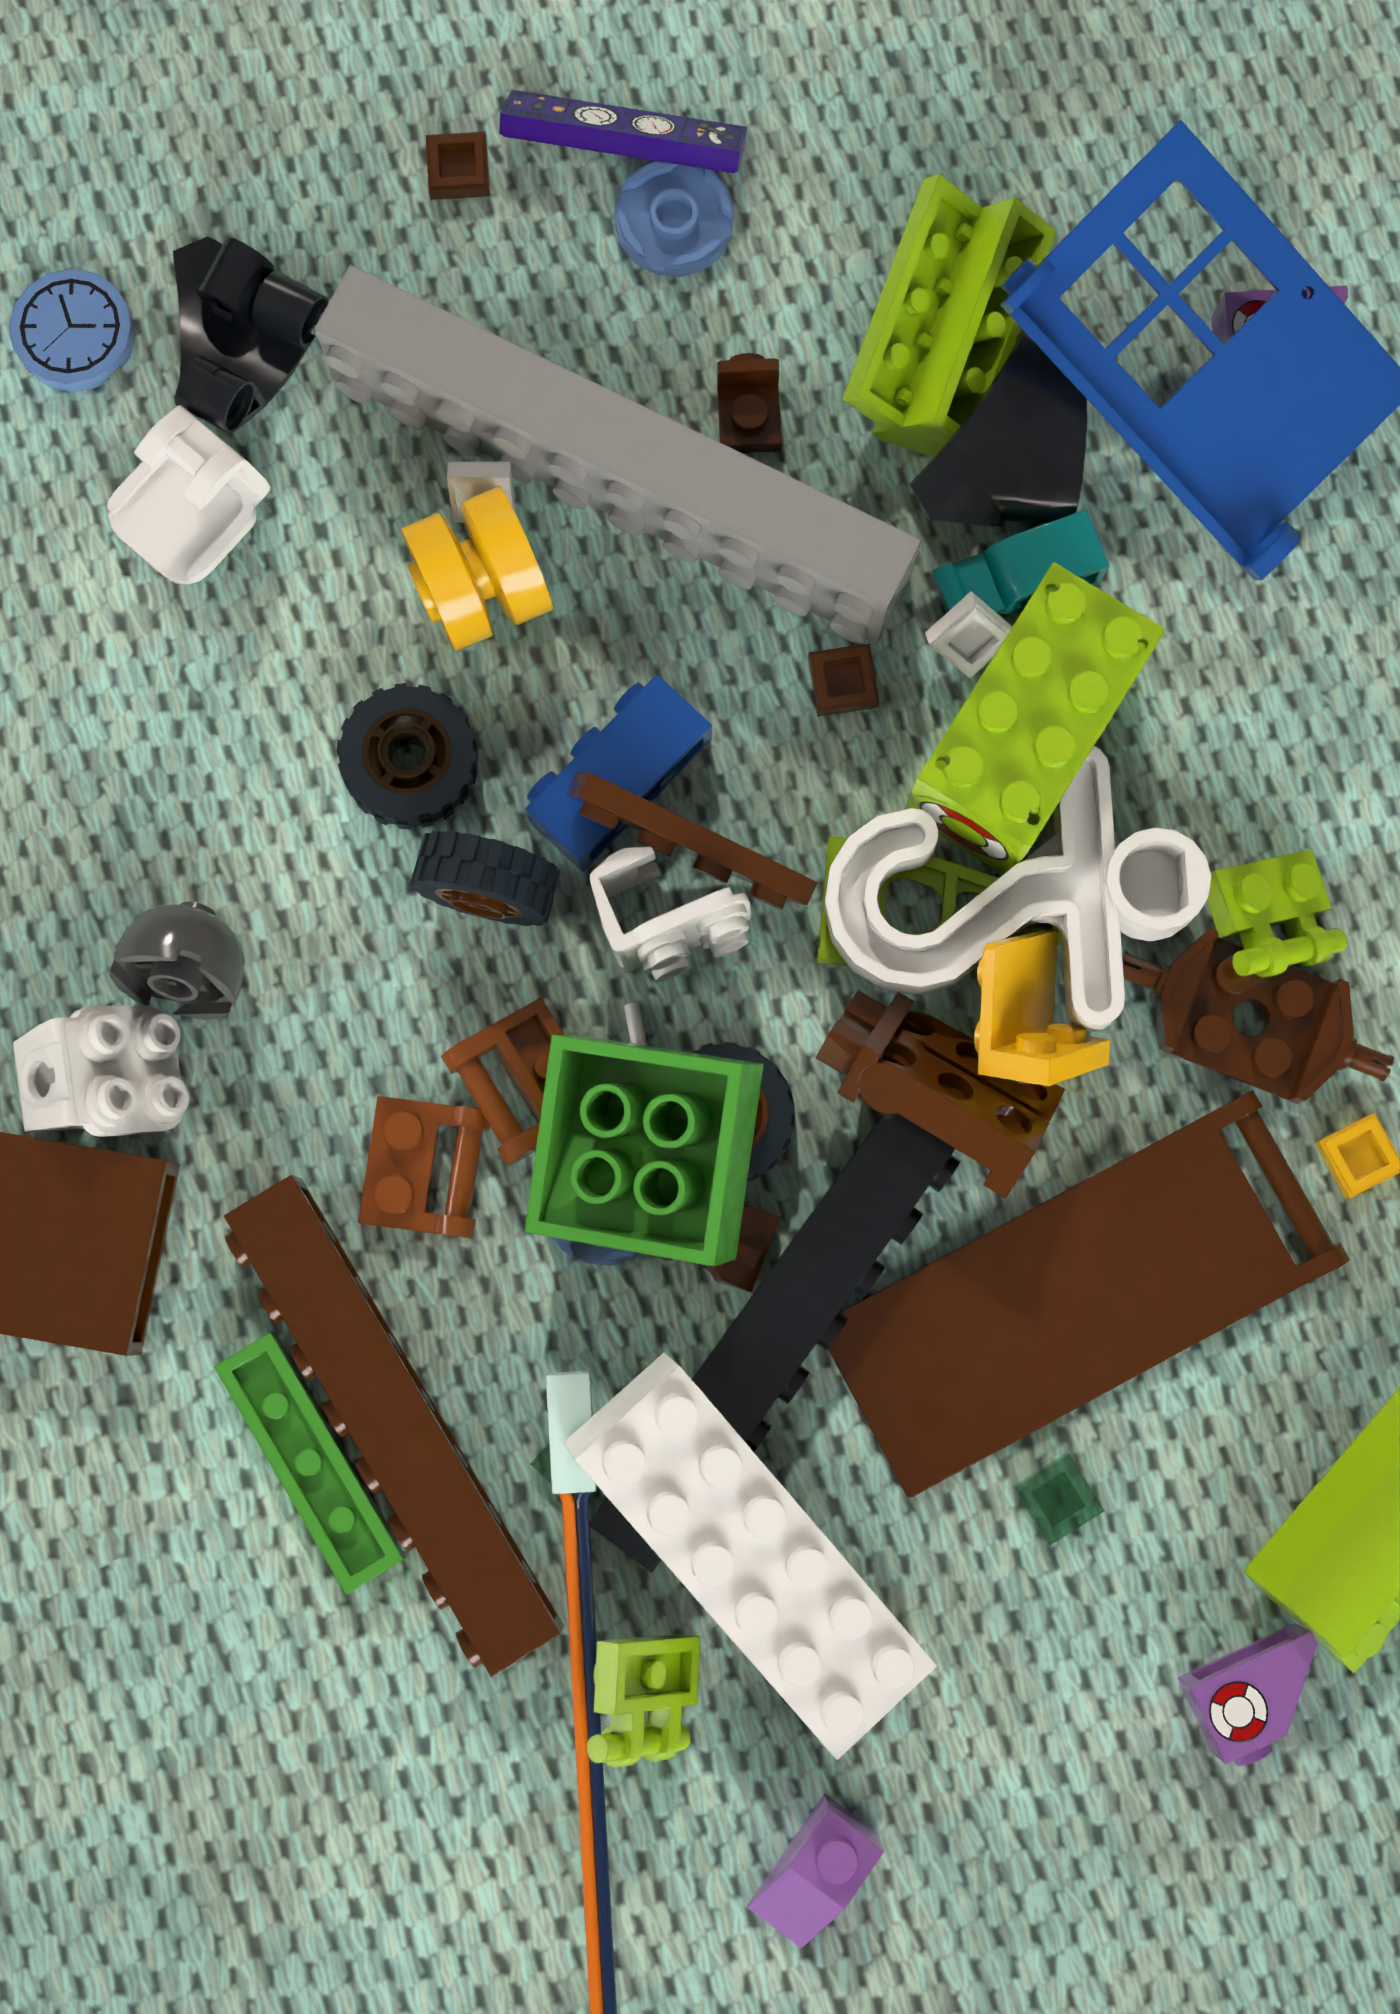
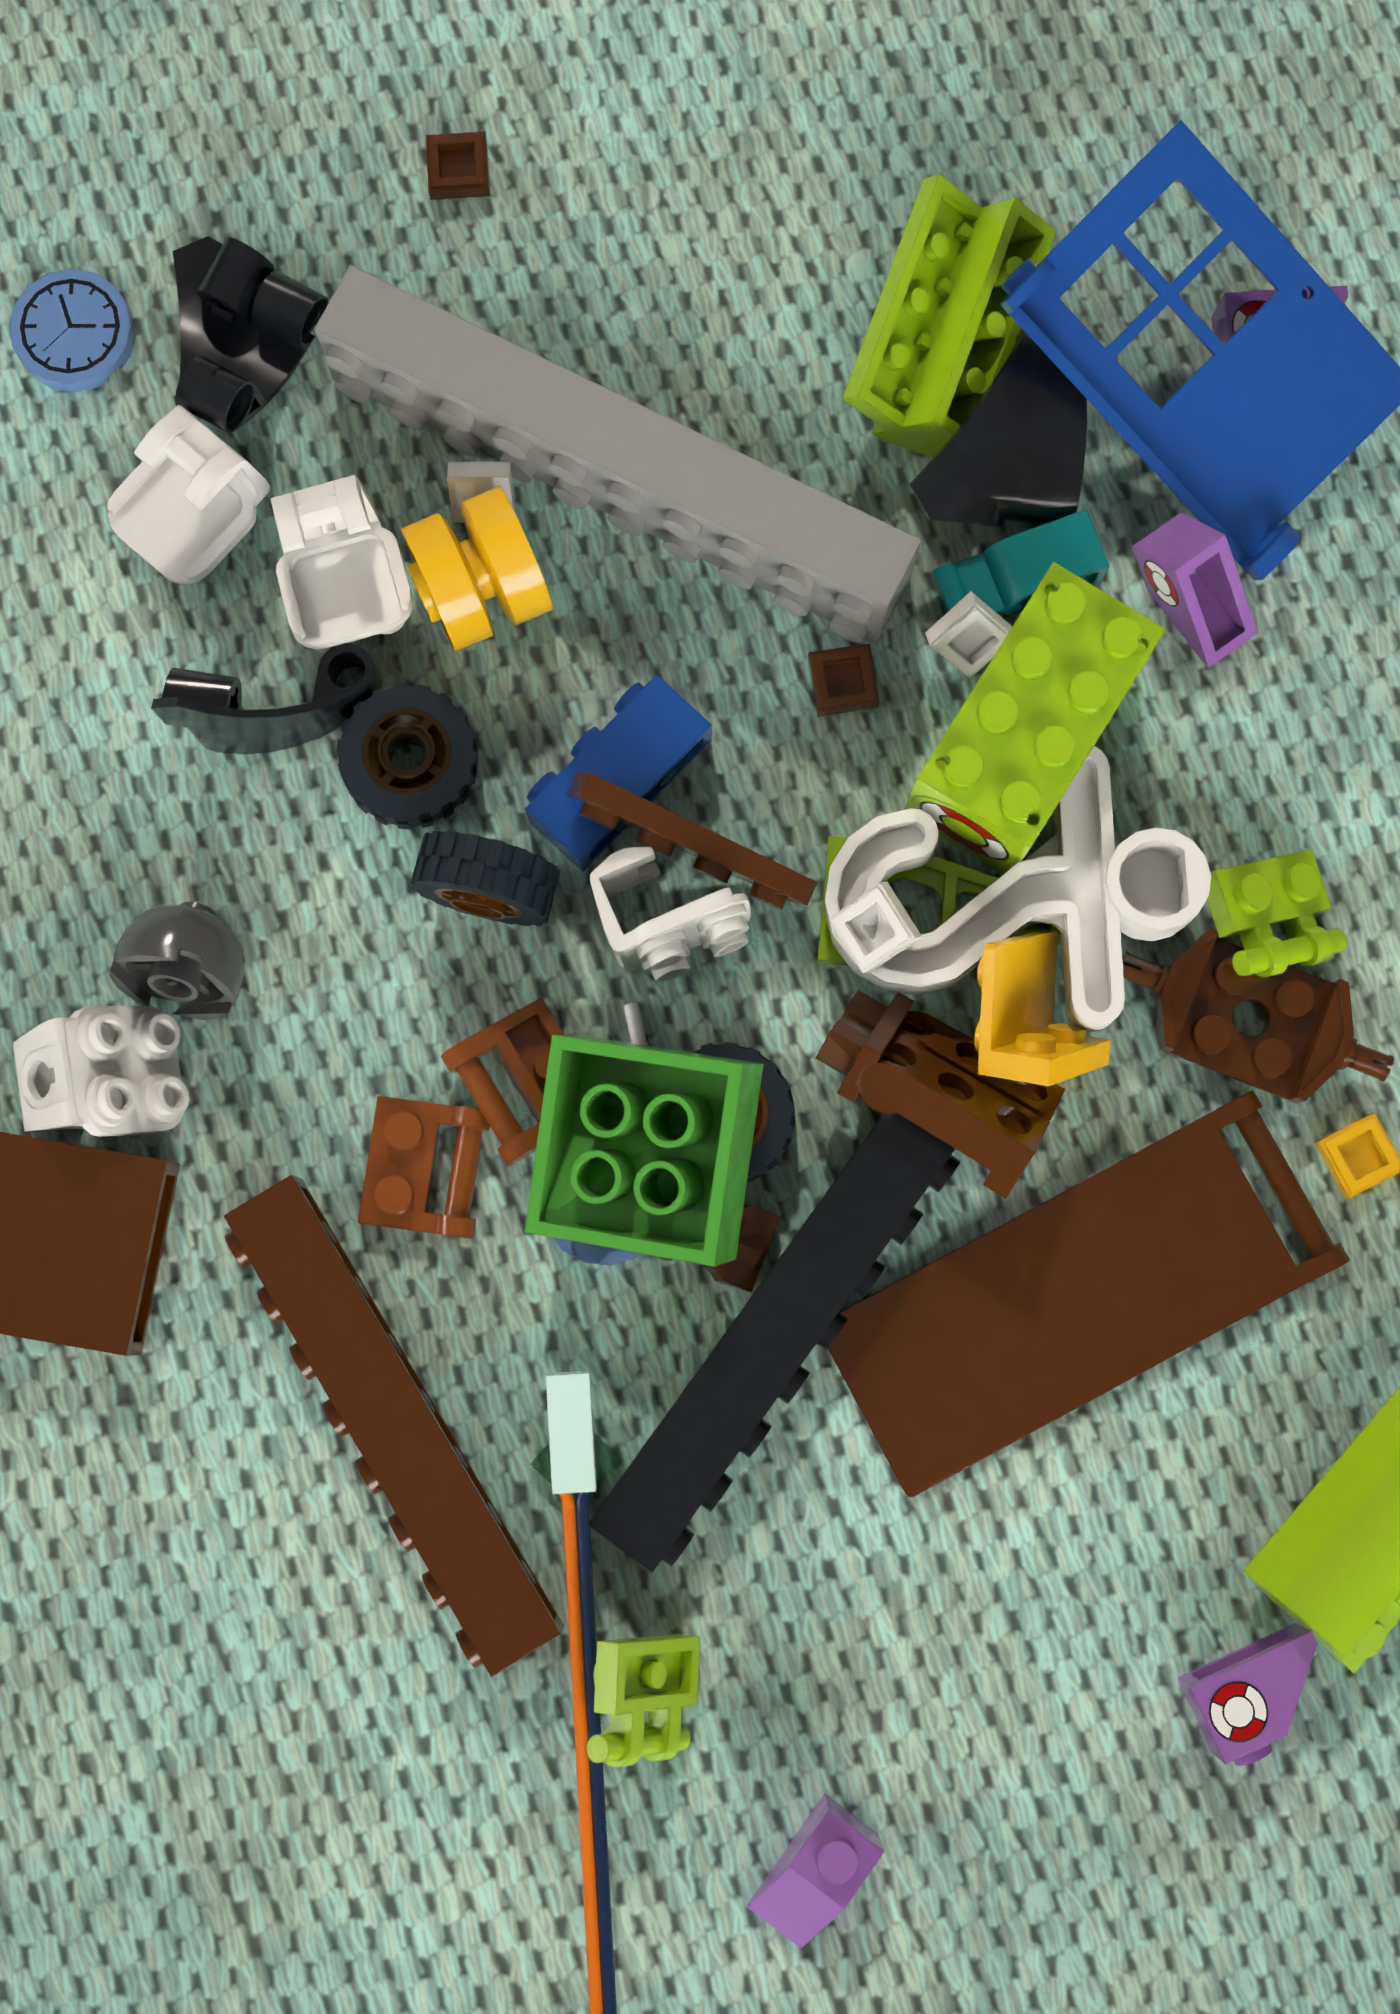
(214, 713): none -> black panel
(310, 1462): bright green plate -> none
(338, 566): none -> white piece
(623, 131): dark purple tile -> none
(673, 237): medium blue tile -> none
(749, 403): reddish brown bracket -> none
(749, 1554): white brick -> none
(875, 927): none -> white tile
(1058, 1499): clear green tile -> none
(1197, 586): none -> medium lavender slope

